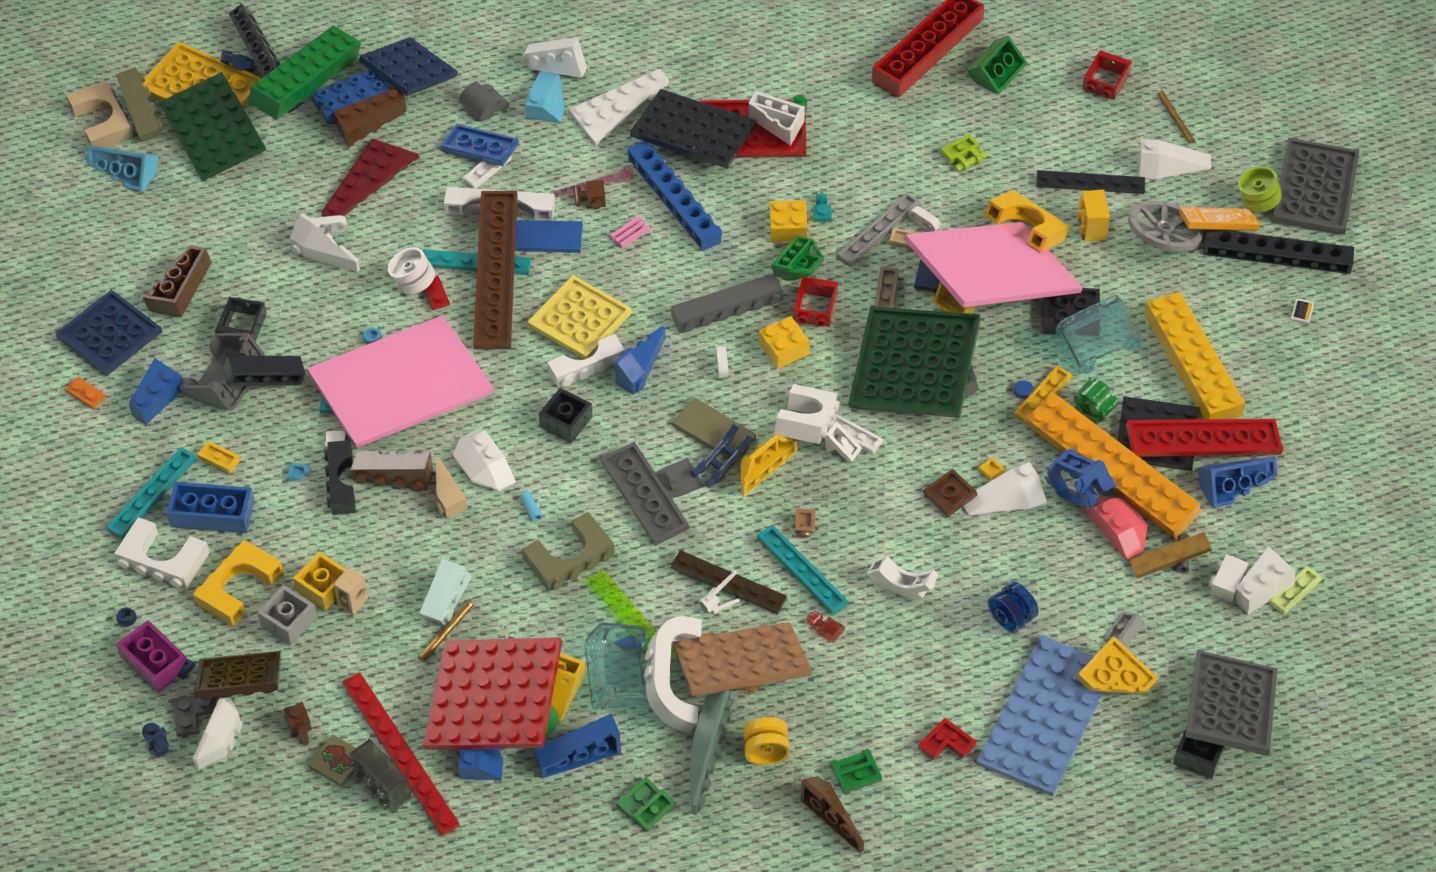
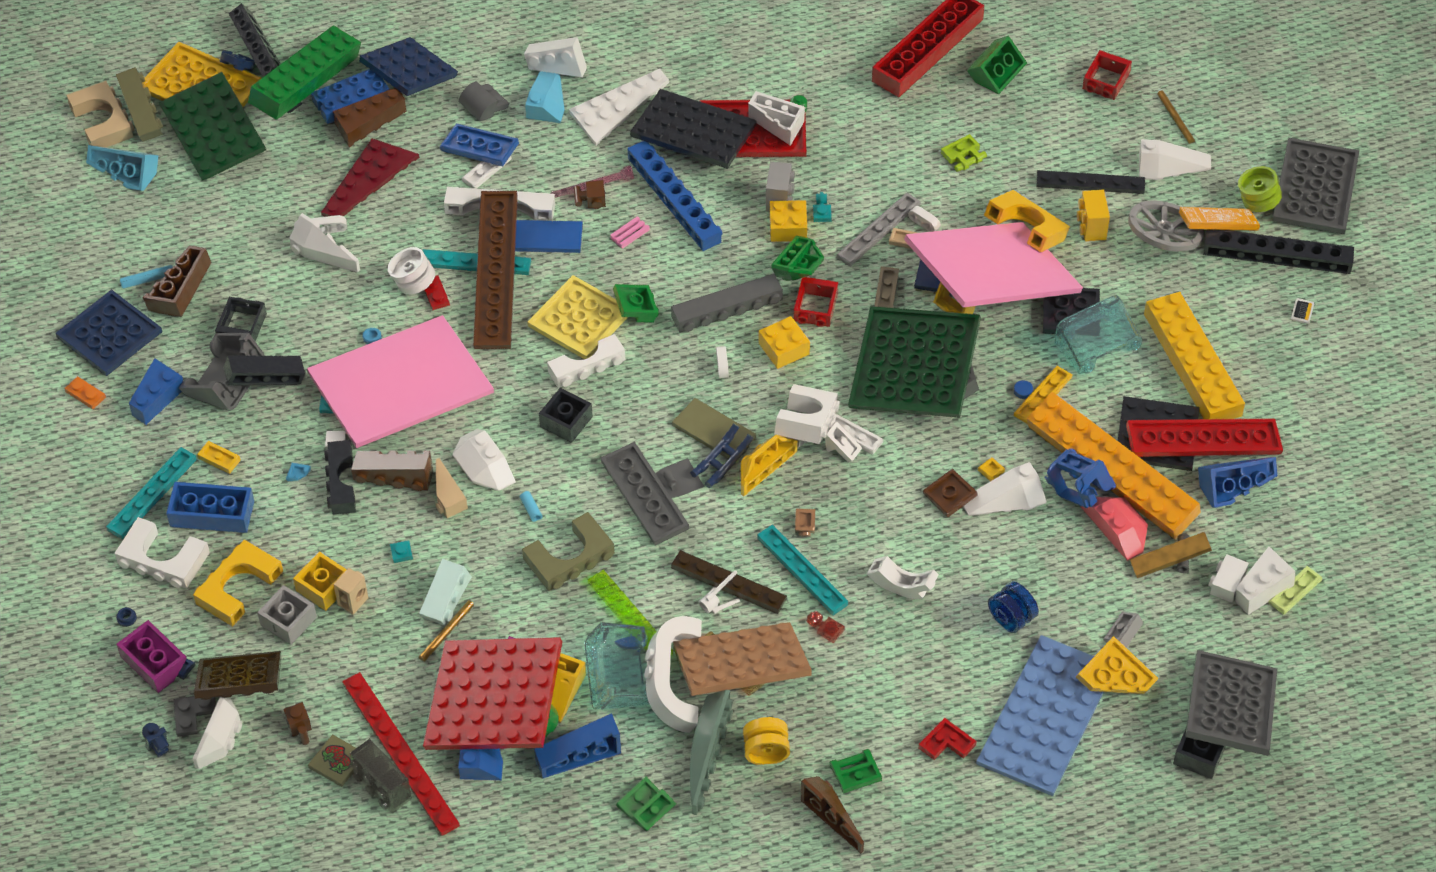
(144, 277): none -> medium azure axle
(401, 551): none -> teal plate
(635, 364): blue wedge -> none
(636, 302): none -> green plate
(779, 183): none -> light grey brick
(1095, 400): green brick -> none

